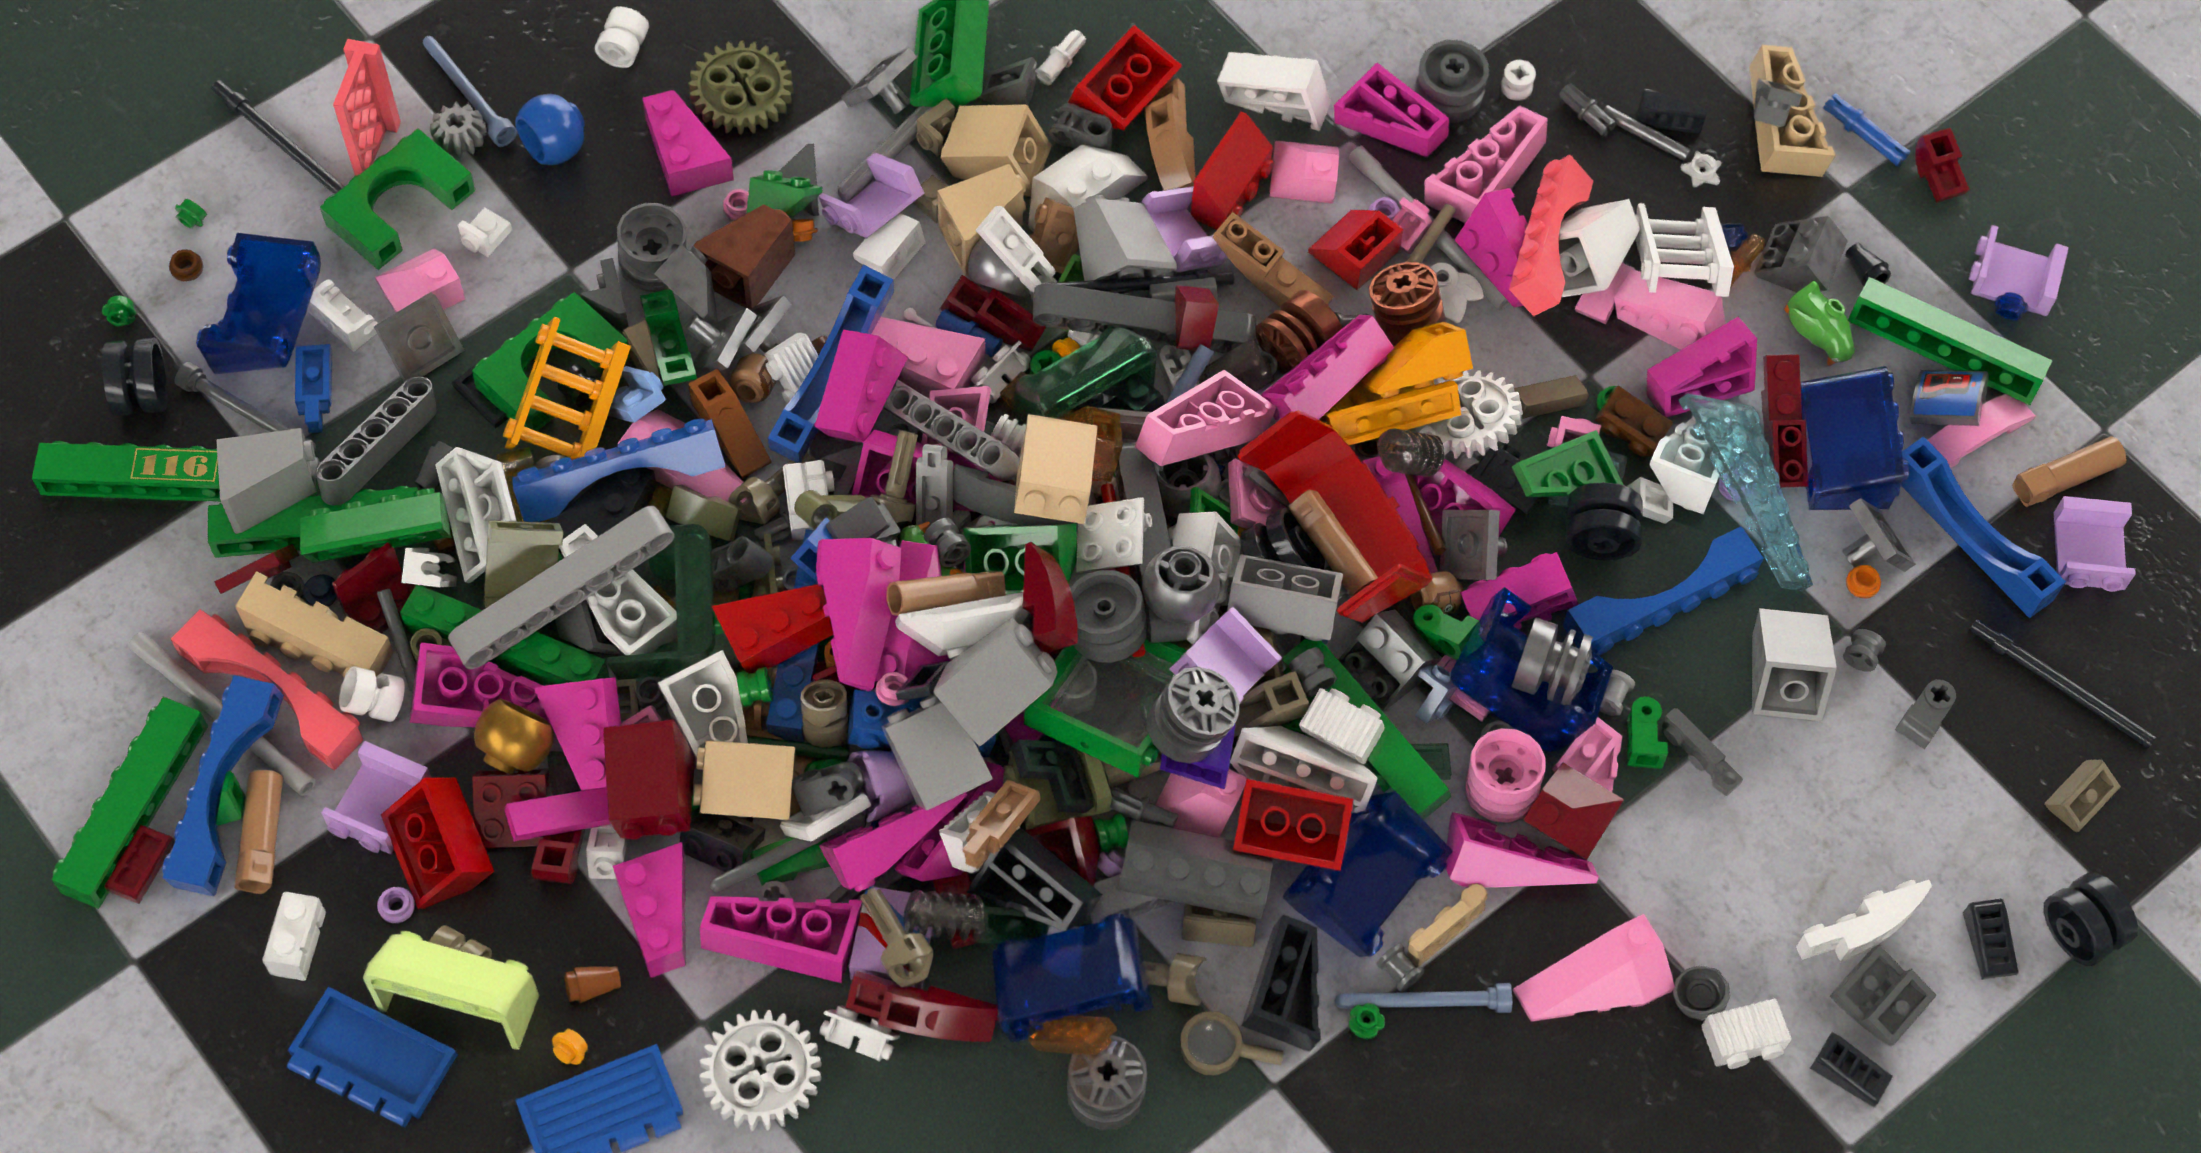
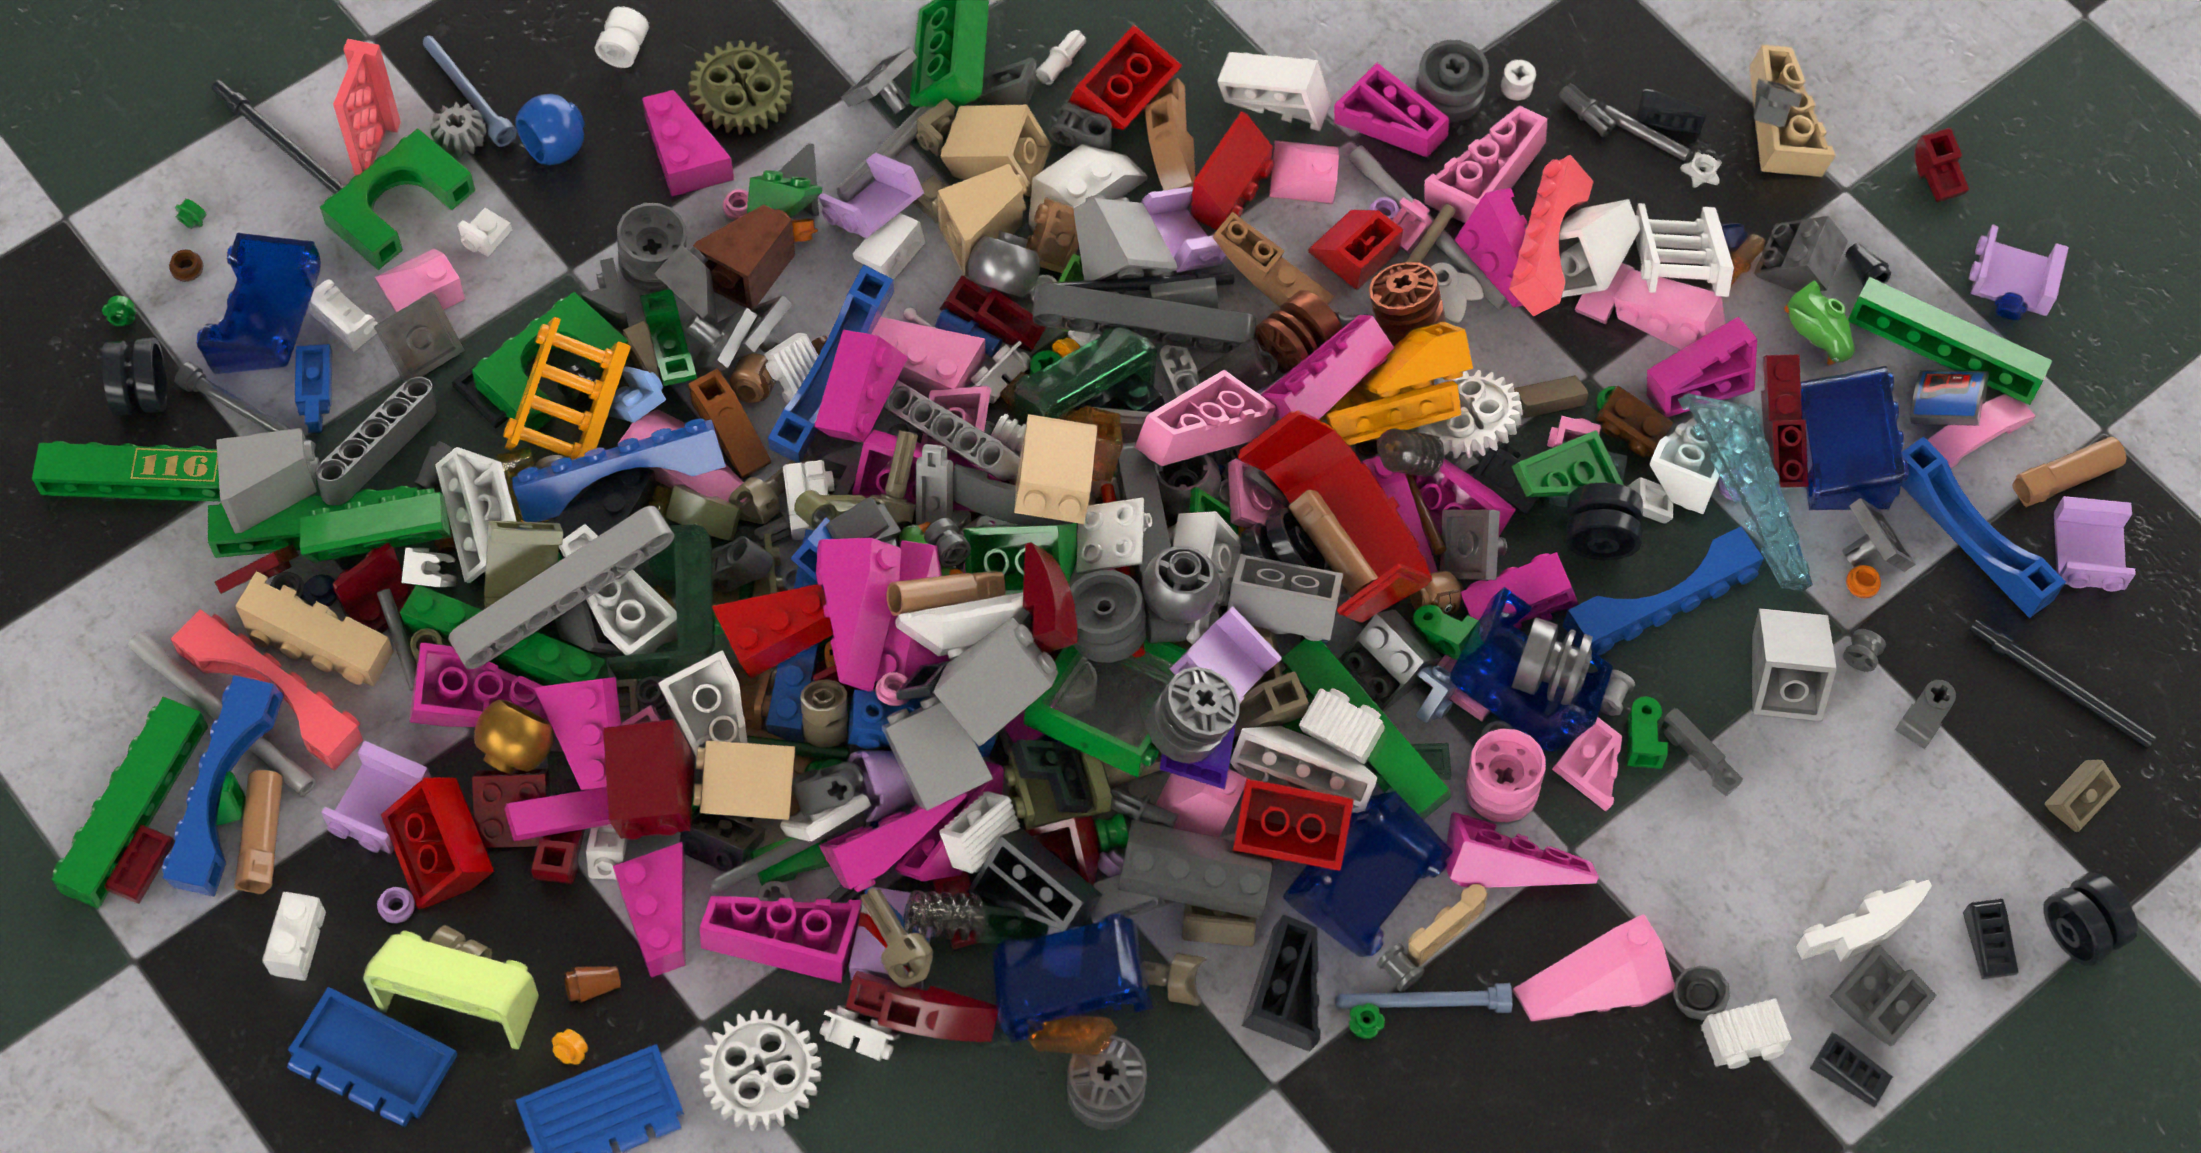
(366, 692): white wheel -> none
(754, 686): green wheel -> none
(998, 821): medium nougat hinge -> none
(1014, 247): white hinge -> none
(1192, 372): sand blue piece -> none
(1195, 317): dark red slope -> none
(1214, 1044): piece -> none
(1312, 671): dark grey wheel -> none
(1573, 810): dark red slope -> none
(1856, 121): blue pin -> none

